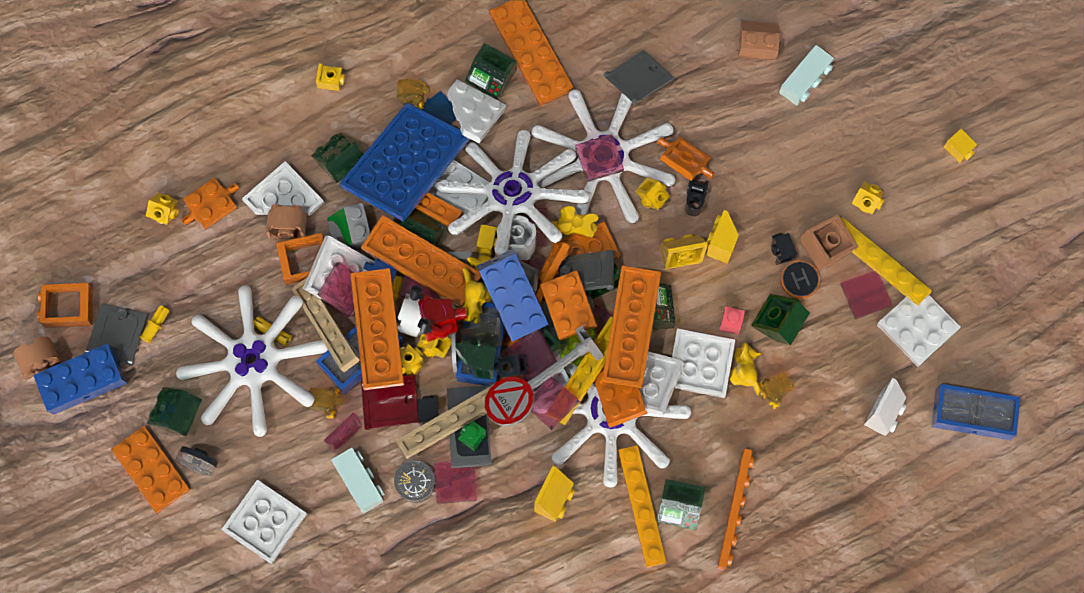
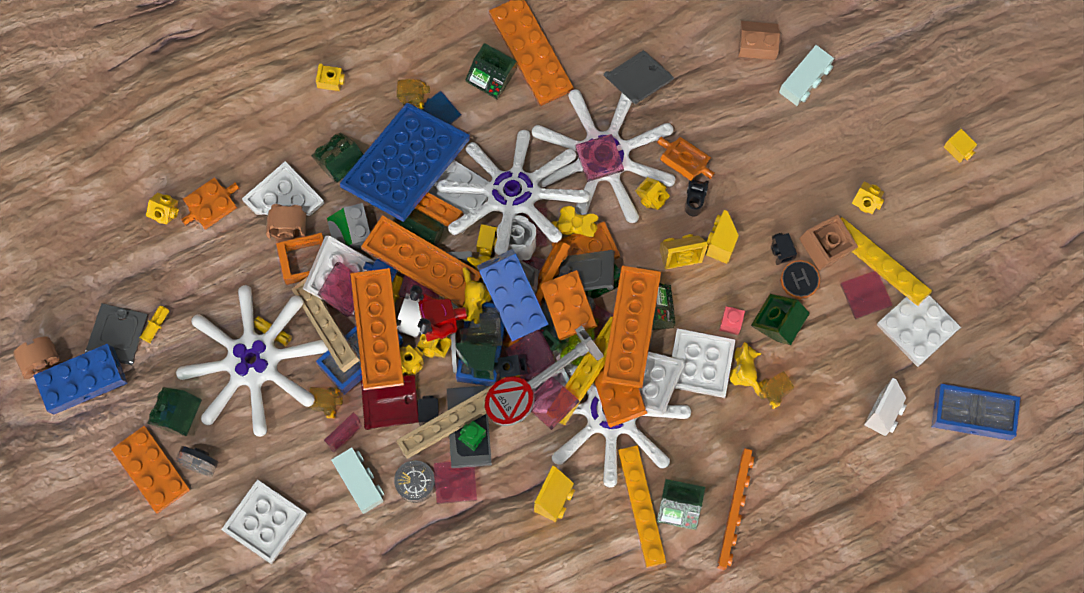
(86, 305): orange window -> none
(474, 110): white plate -> none

